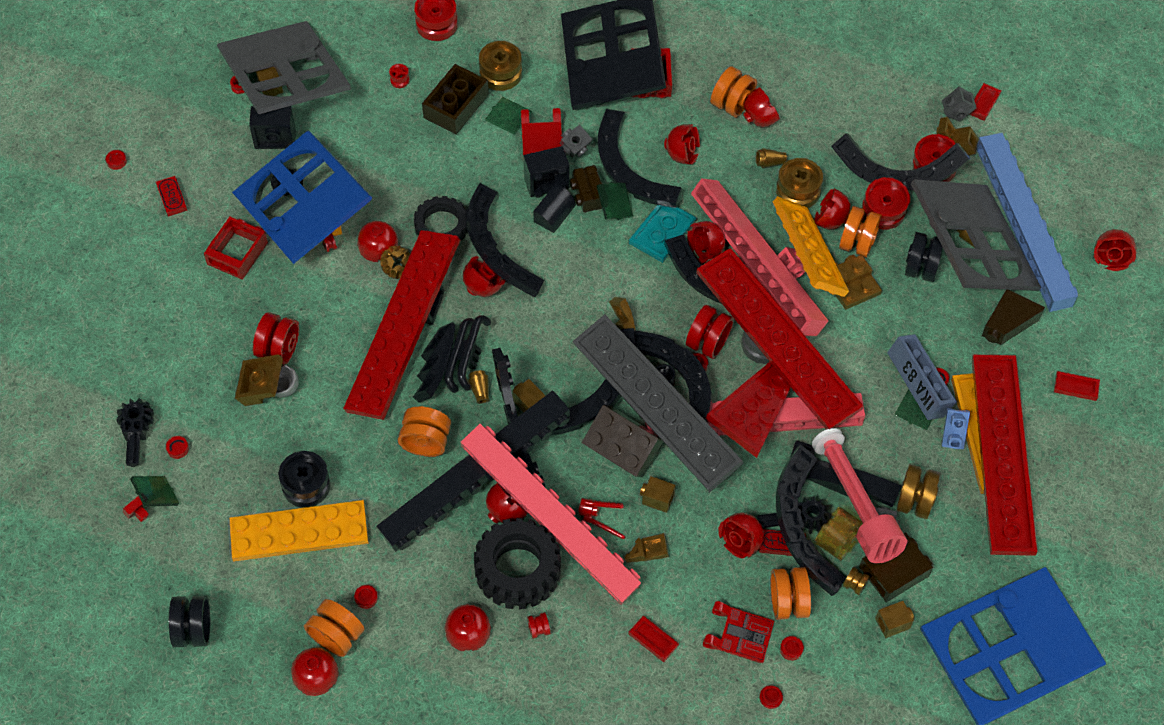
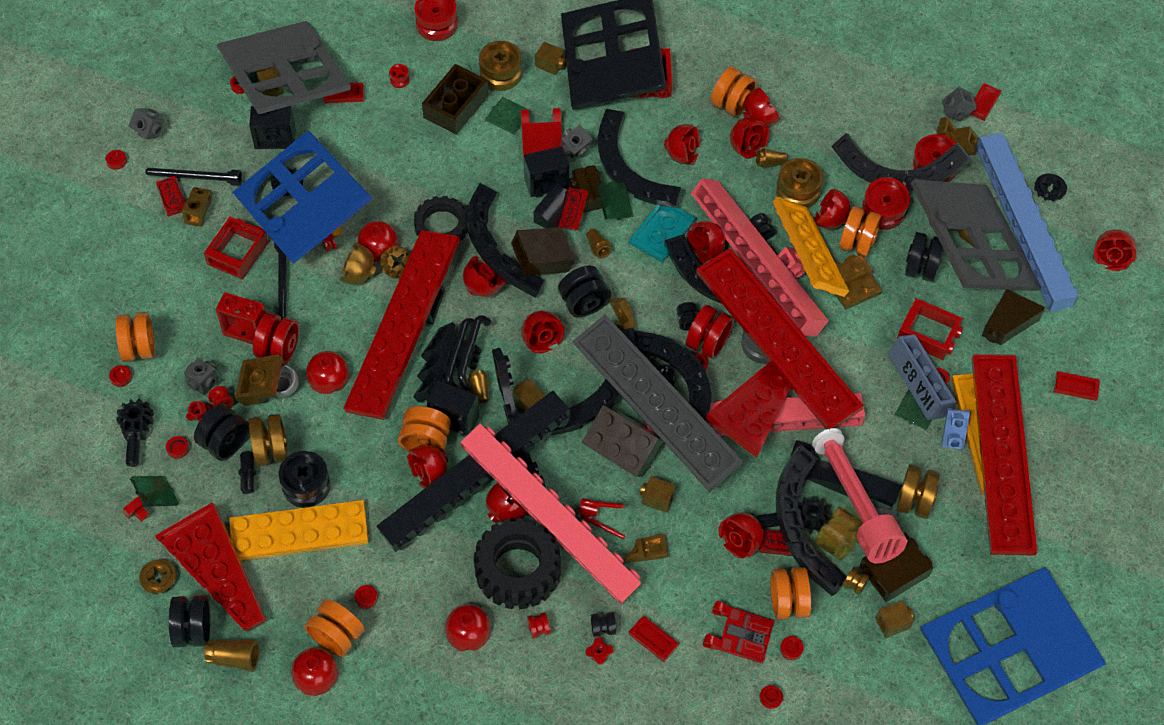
(120, 376): none -> red tile
(135, 336): none -> orange wheel
(146, 122): none -> dark grey brick
(148, 573): none -> pearl gold gear
(197, 206): none -> pearl gold leg
(197, 406): none -> red plate
(201, 376): none -> dark grey brick
(210, 557): none -> red wing
(220, 395): none -> red wheel
(221, 432): none -> black wheel
(233, 177): none -> black piece
(233, 653): none -> pearl gold plant
(245, 321): none -> red window
(247, 472): none -> black axle
(265, 440): none -> pearl gold wheel
(282, 282): none -> black piece
(327, 372): none -> red cylinder
(356, 94): none -> red tile
(358, 265): none -> pearl gold cylinder
(427, 463): none -> red cylinder
(457, 404): none -> black container
(541, 331): none -> red cylinder
(542, 251): none -> dark brown brick
(550, 58): none -> pearl gold brick
(573, 209): none -> red tile
(584, 291): none -> black wheel
(599, 245): none -> pearl gold cone
(600, 657): none -> red plate
(603, 624): none -> black wheel
(687, 313): none -> black wheel
(749, 133): none -> red cylinder
(762, 225): none -> black wheel
(939, 315): none -> red window
(1044, 181): none -> black gear

